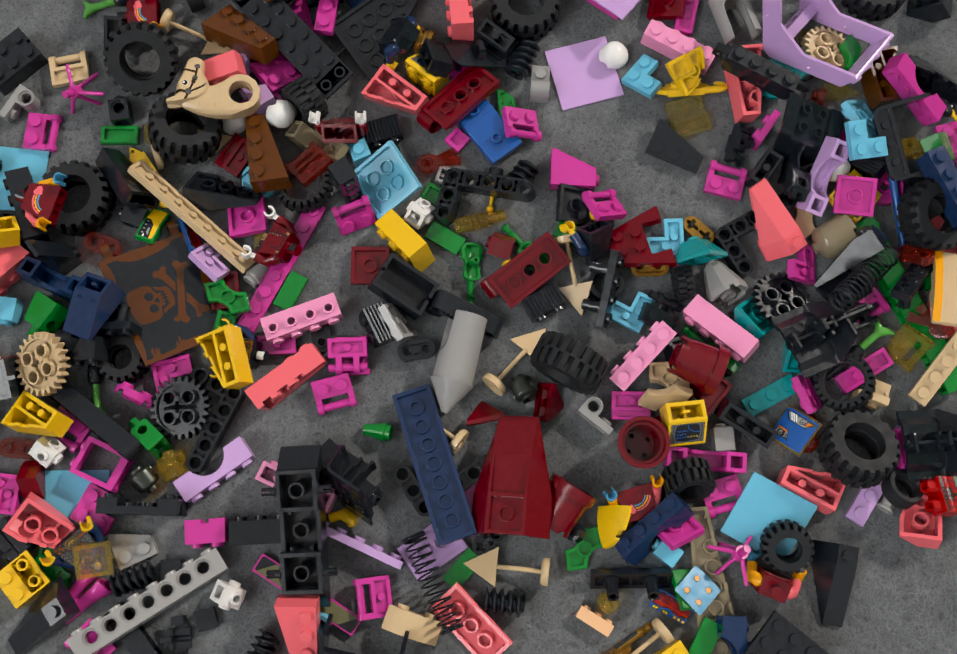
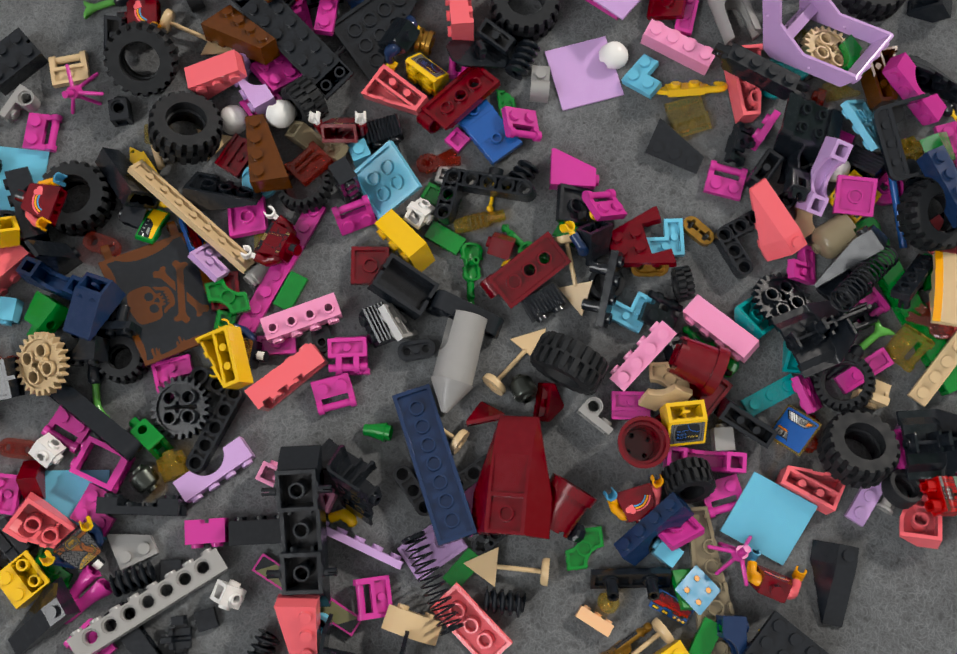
(36, 417): yellow wedge -> none
(93, 560): piece -> none
(120, 135): green tile -> none
(134, 396): dark pink plate -> none
(213, 101): tan animal -> none
(436, 58): black brick -> none
(611, 523): yellow brick -> none
(686, 70): yellow brick -> none
(698, 251): teal slope -> none
(722, 285): light grey cone -> none
(790, 562): black tyre -> none
(860, 145): medium azure plate -> none
(916, 255): clear red plate -> none

